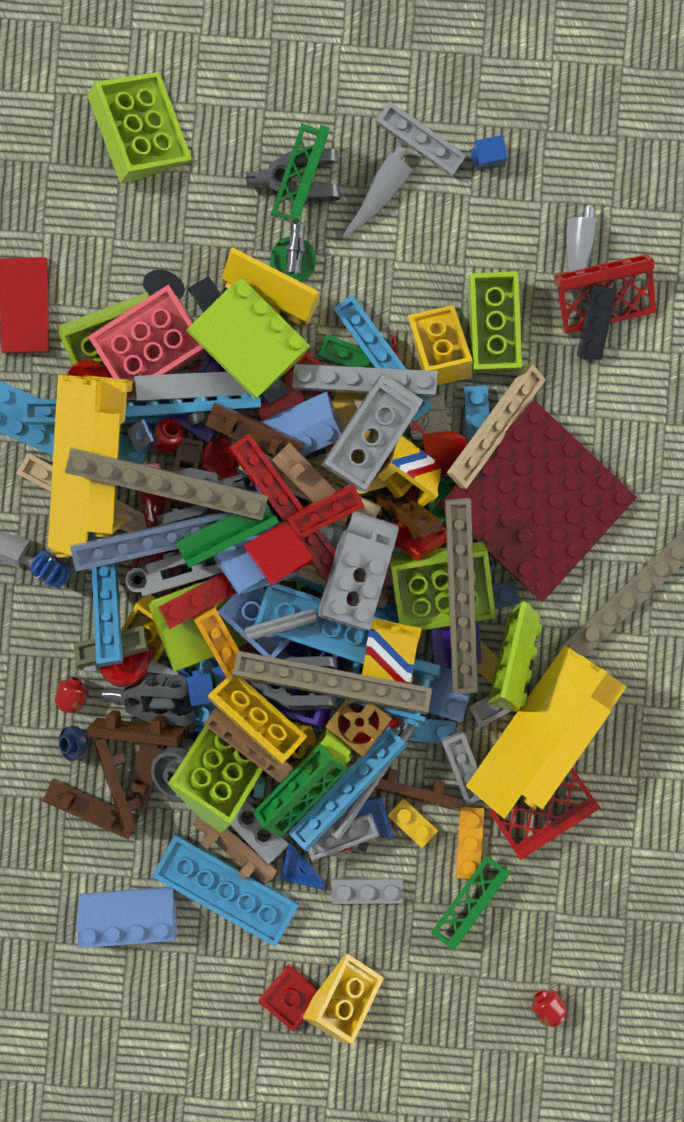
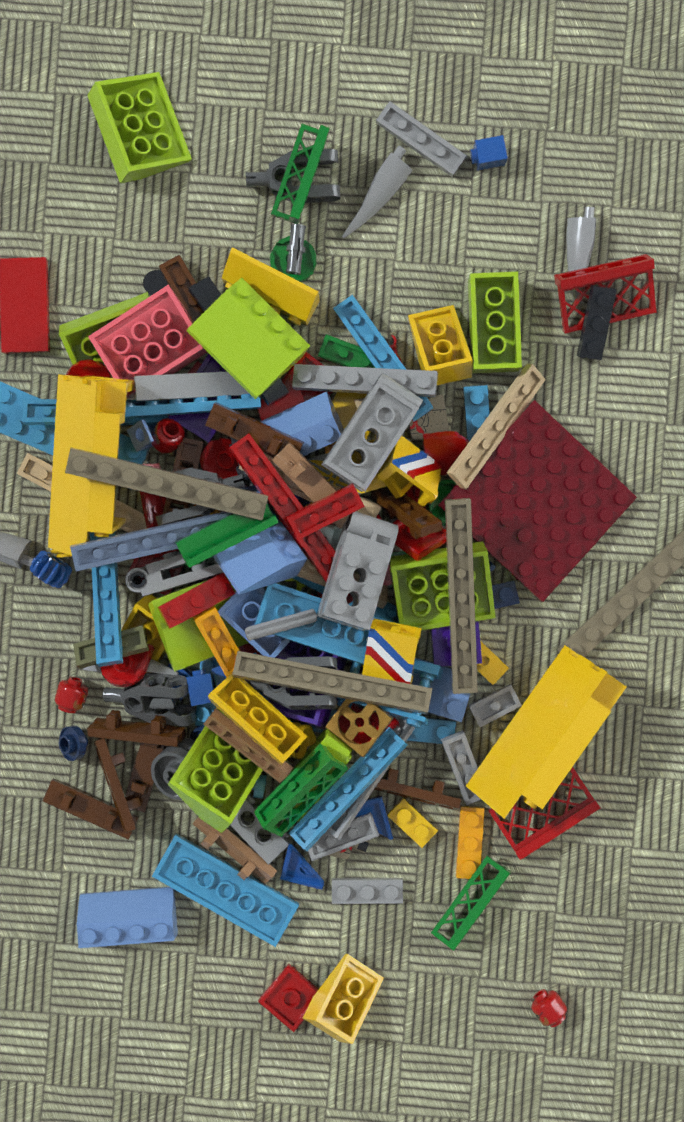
(180, 280): none -> reddish brown plate
(198, 418): pearl dark grey tile -> none
(278, 553): red tile -> none
(514, 658): lime slope -> none

